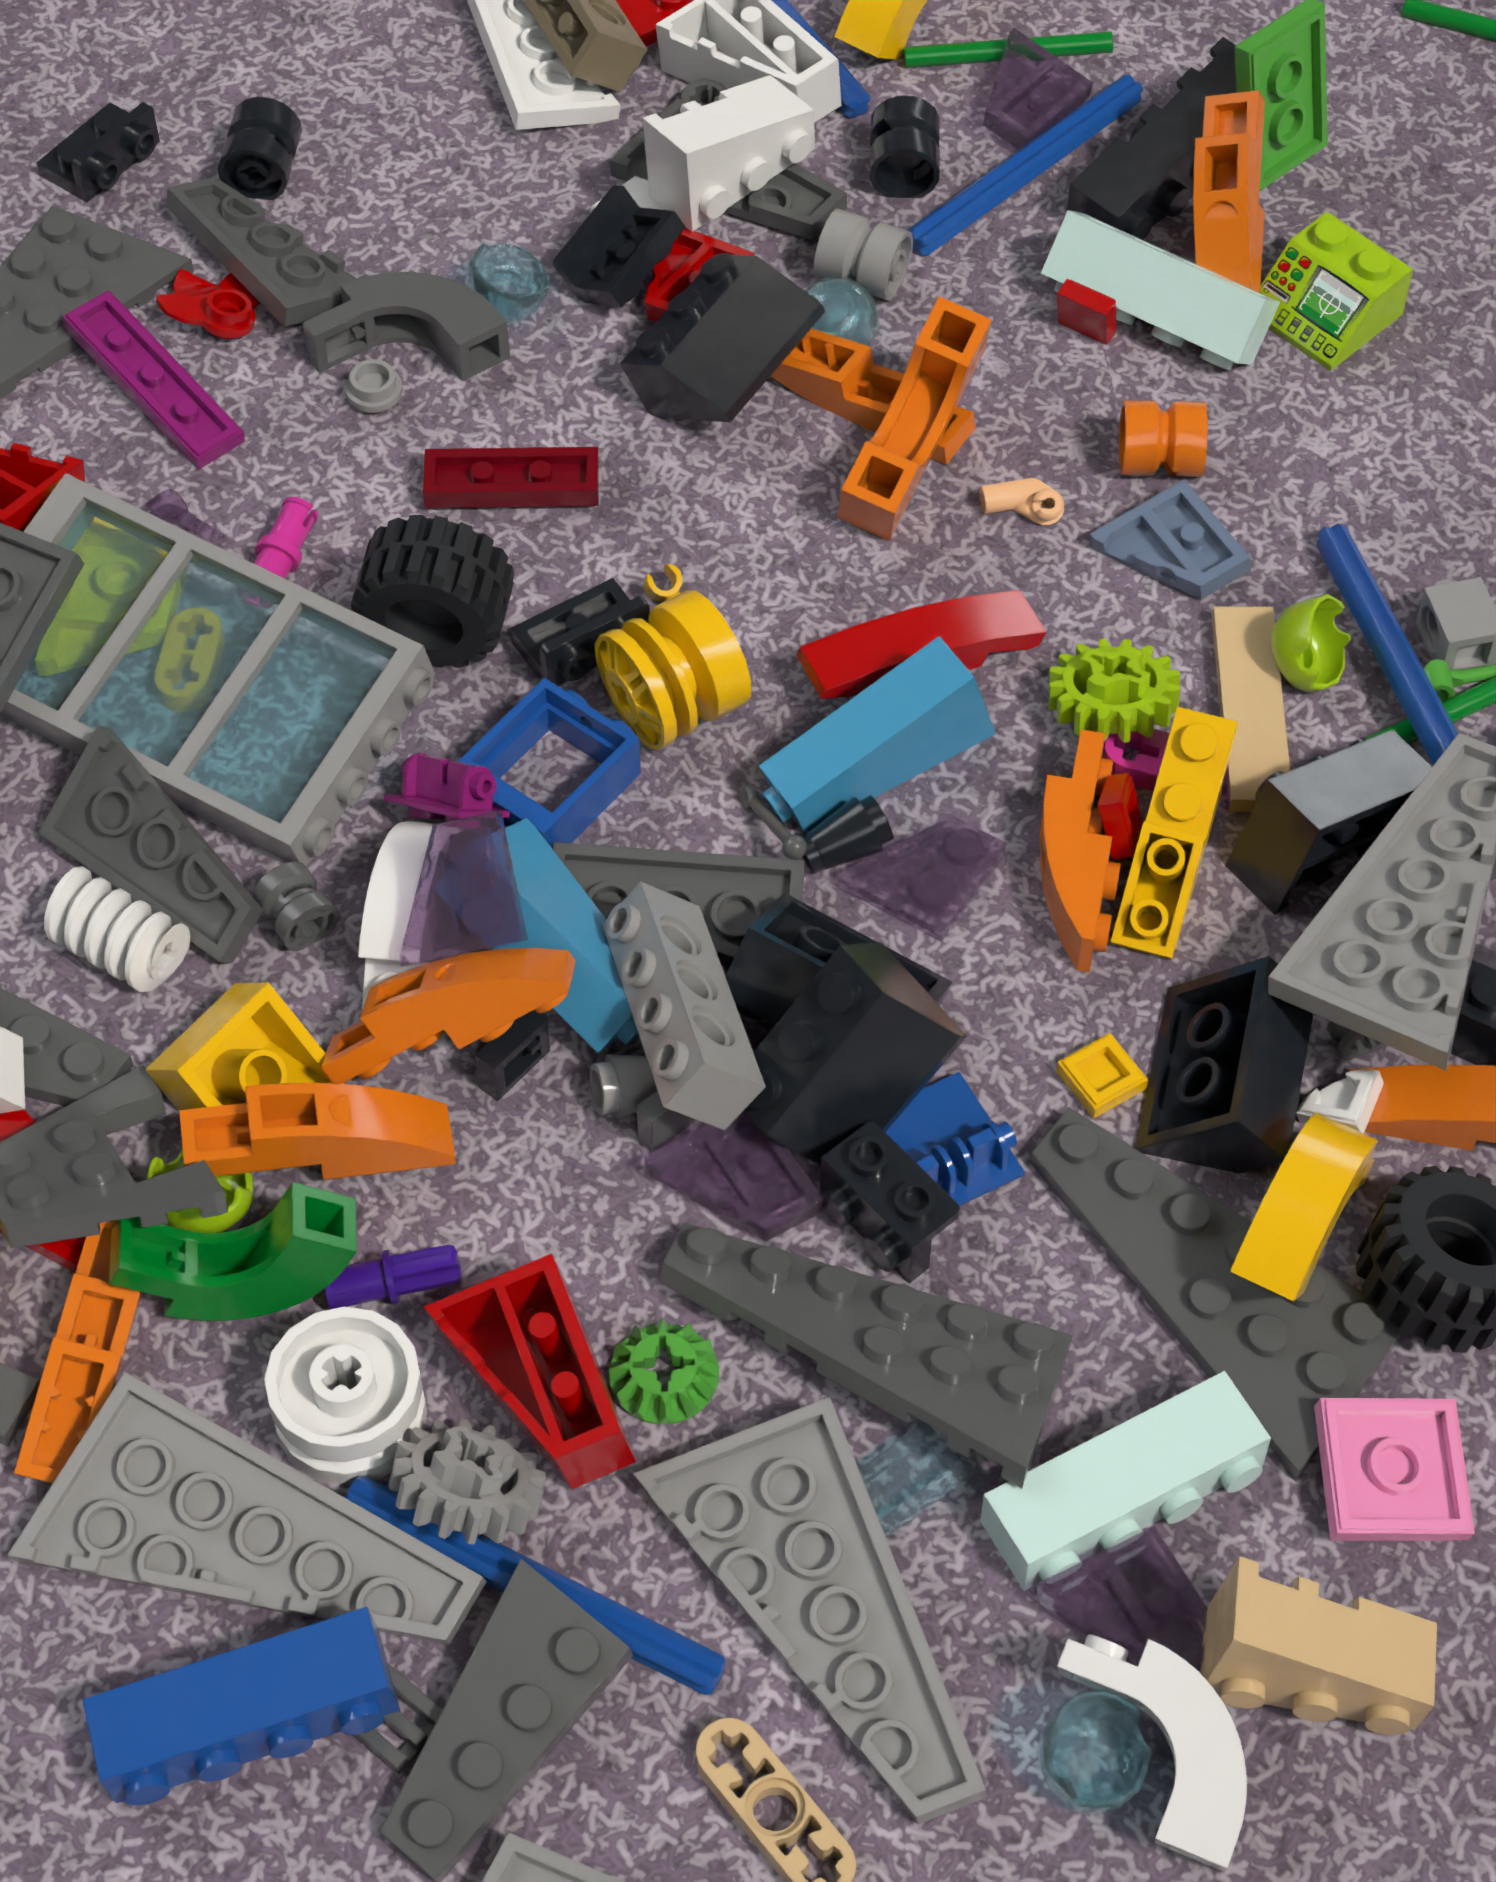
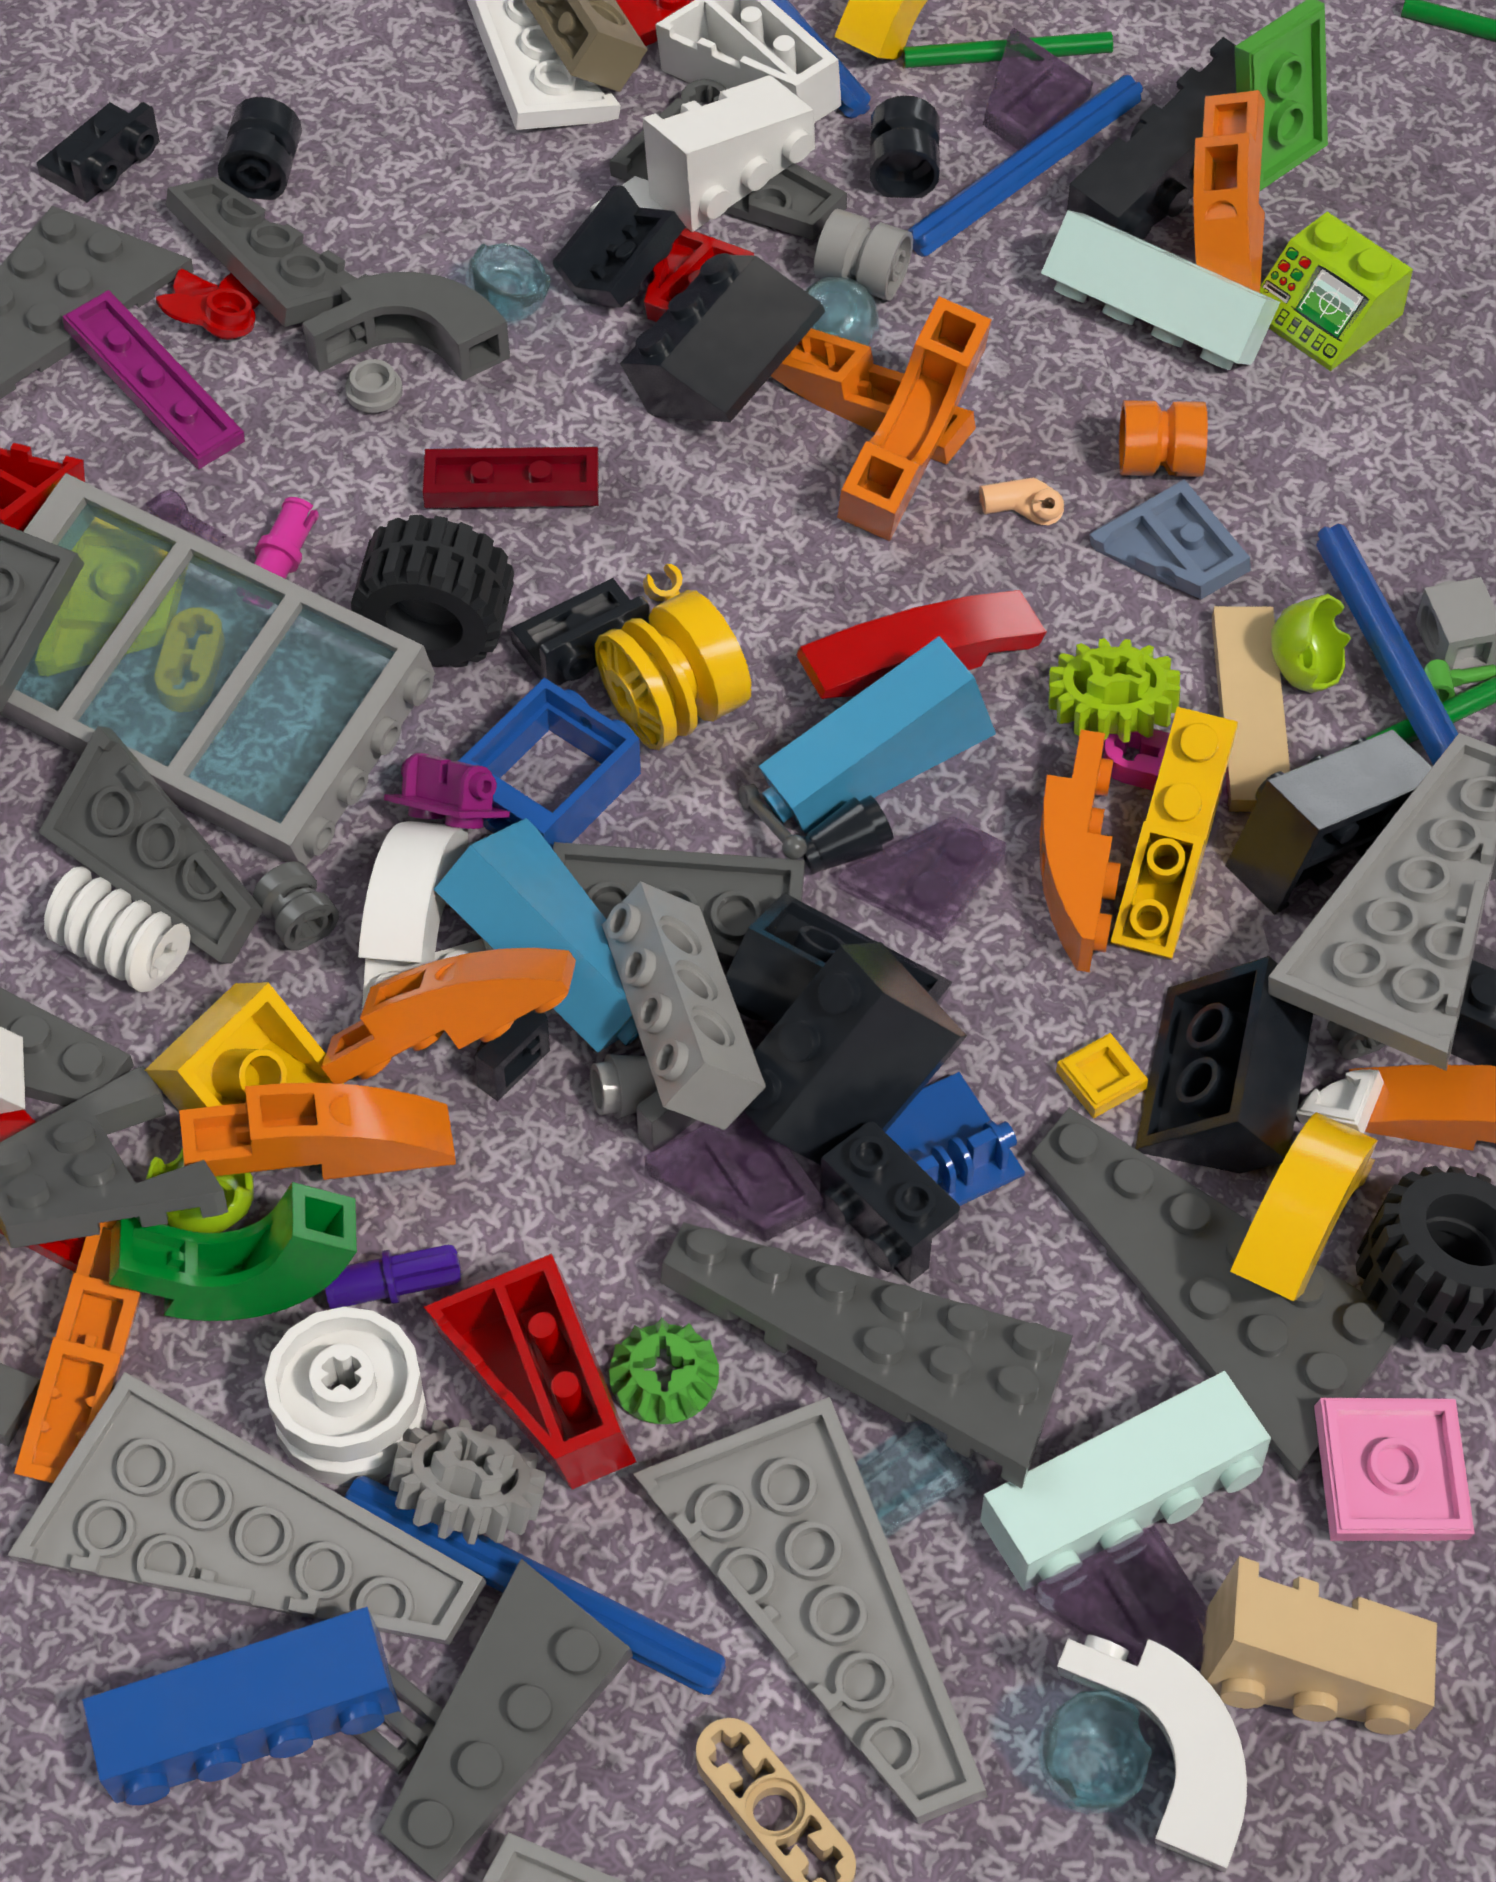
(464, 893): clear purple wing -> none
(1086, 311): red tile -> none
(1121, 814): red tile -> none

